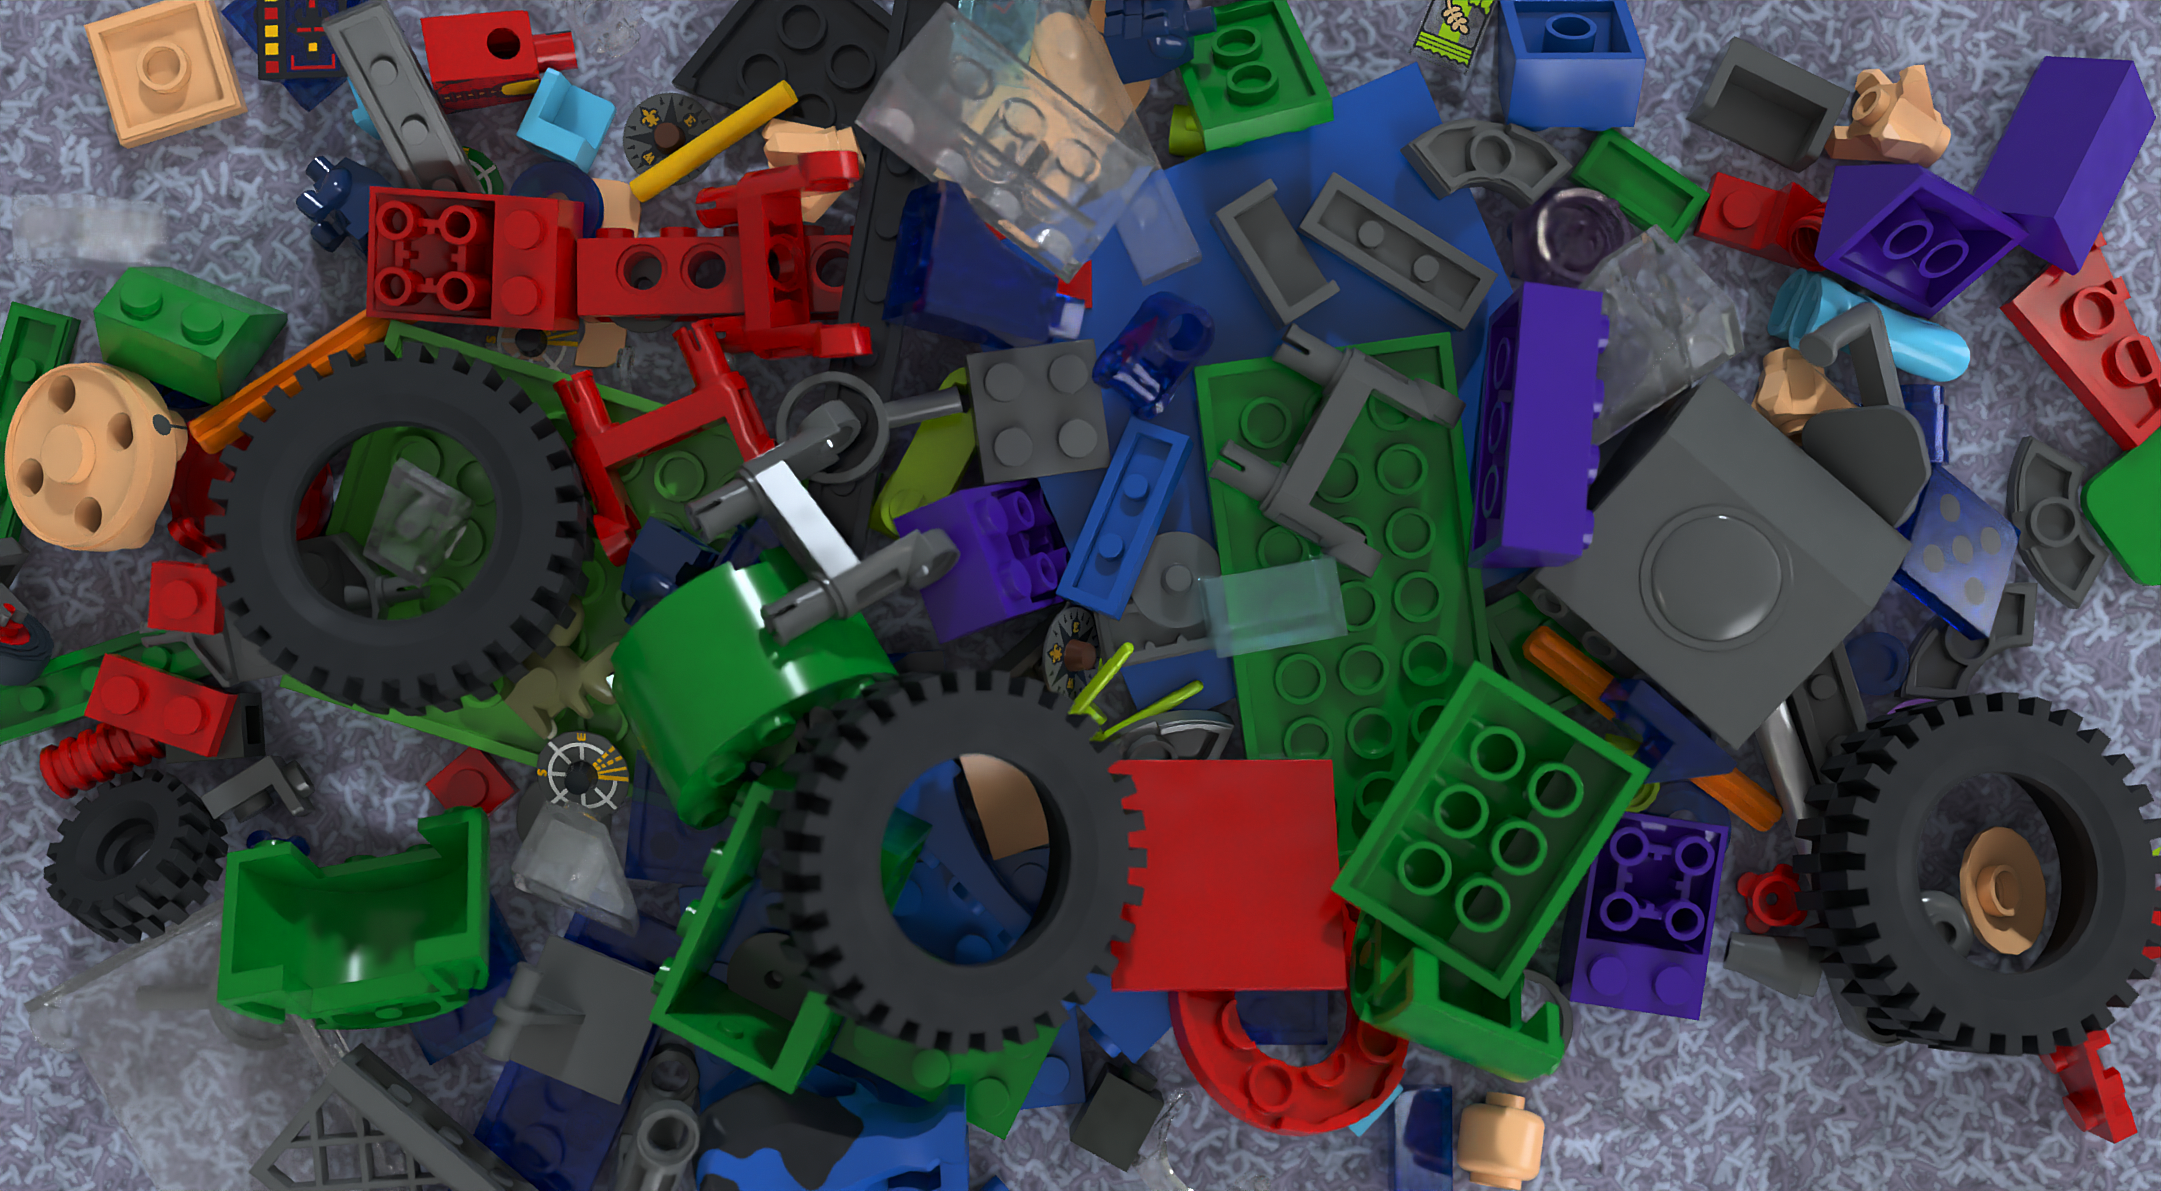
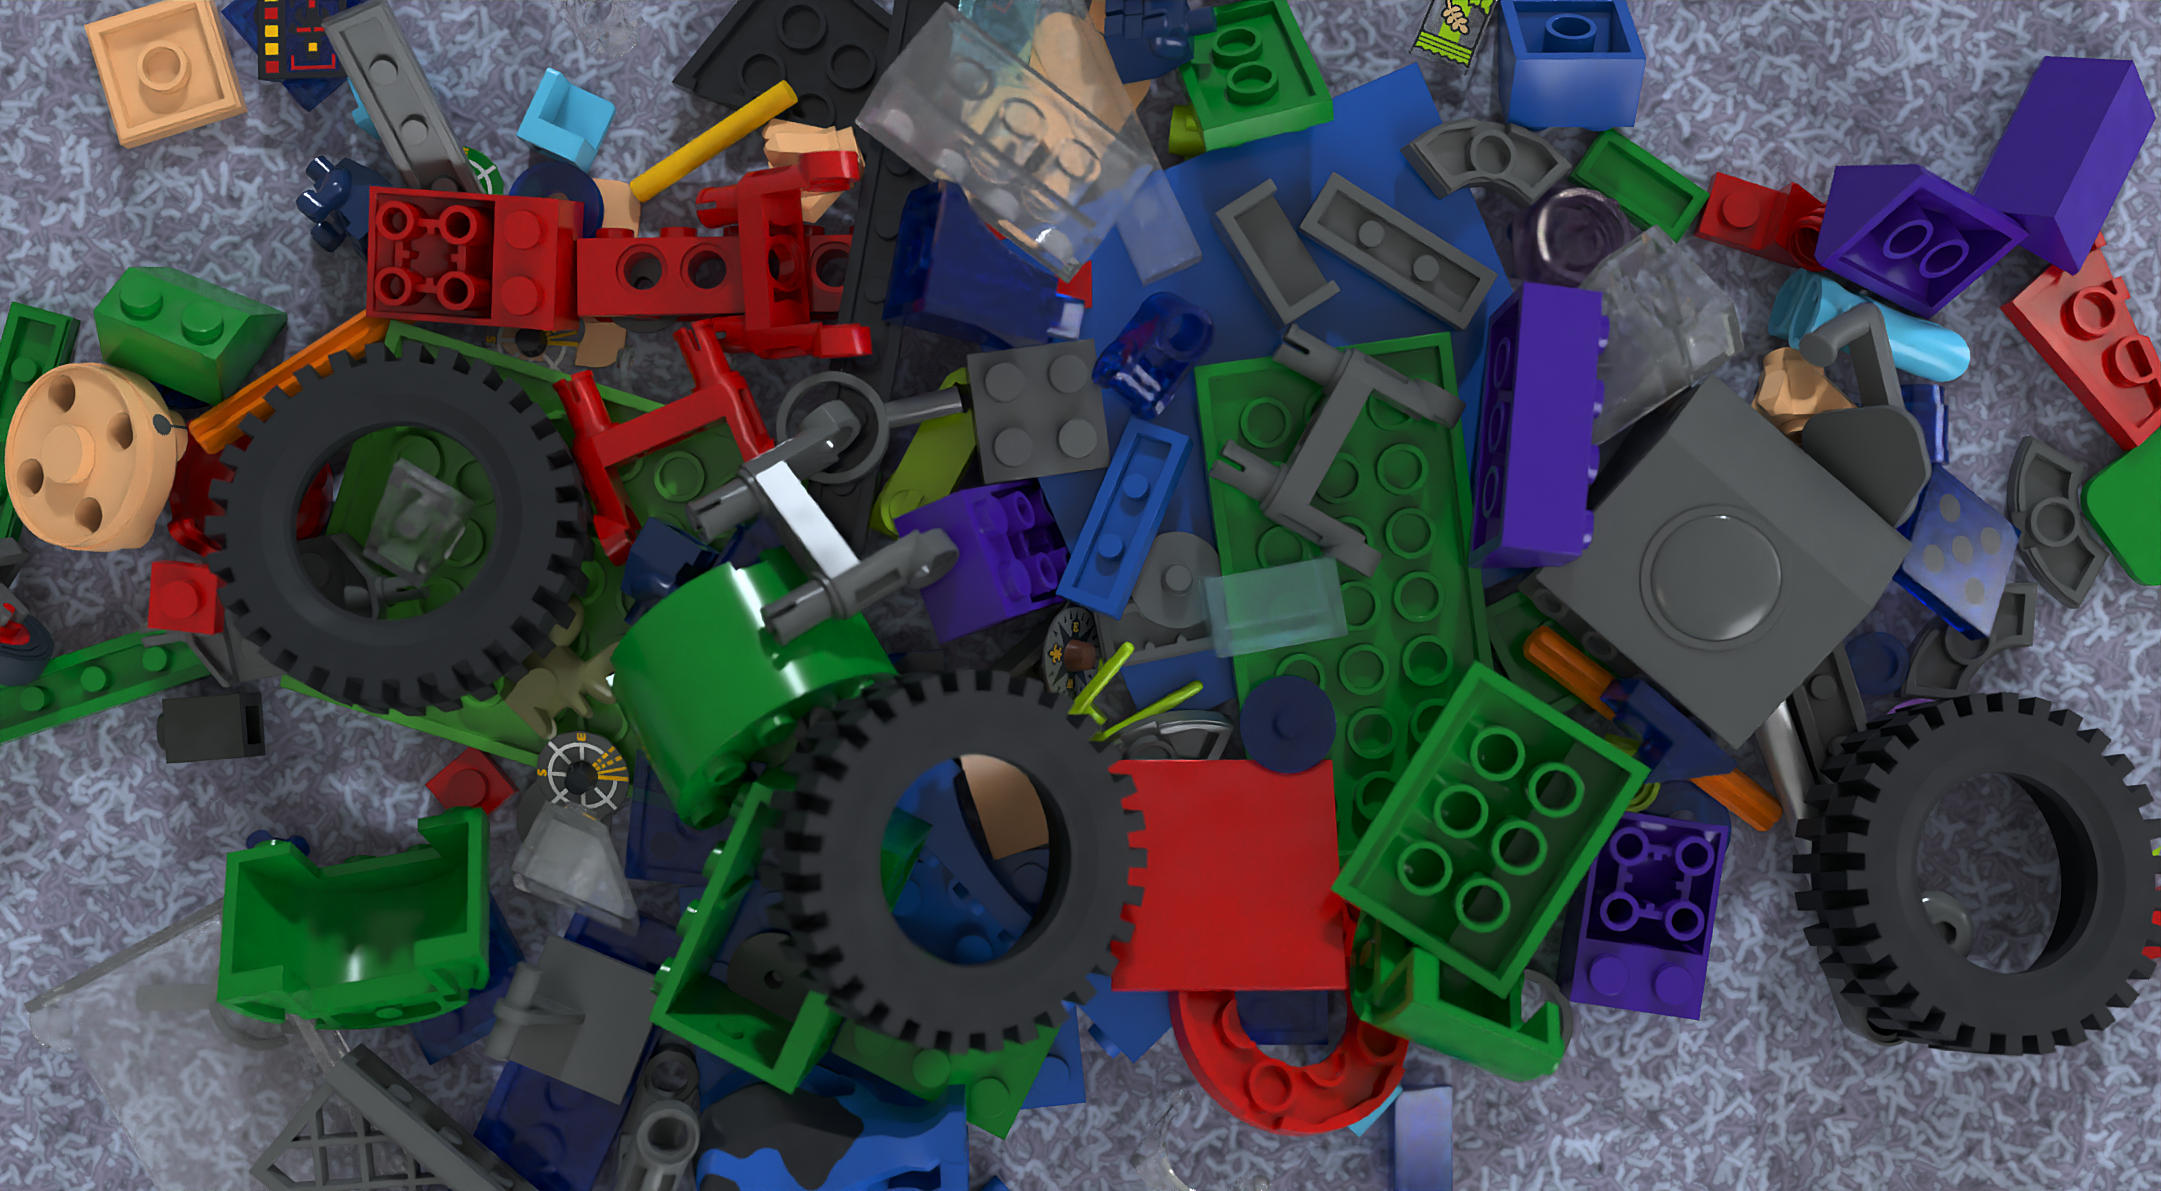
(89, 232): clear slope -> none
(94, 758): red piece -> none
(99, 848): black tyre -> none
(160, 705): red plate -> none
(249, 790): dark grey bracket -> none
(468, 55): red torso -> none
(662, 127): piece -> none
(1118, 1114): pearl dark grey brick -> none
(1287, 724): none -> clear blue piece
(1500, 1142): light nougat head -> none
(1755, 888): red plate -> none
(1767, 105): dark grey panel -> none
(1776, 962): dark grey cone -> none
(1892, 121): light nougat rock -> none
(2003, 890): light nougat dish -> none
(2095, 1093): red wing -> none

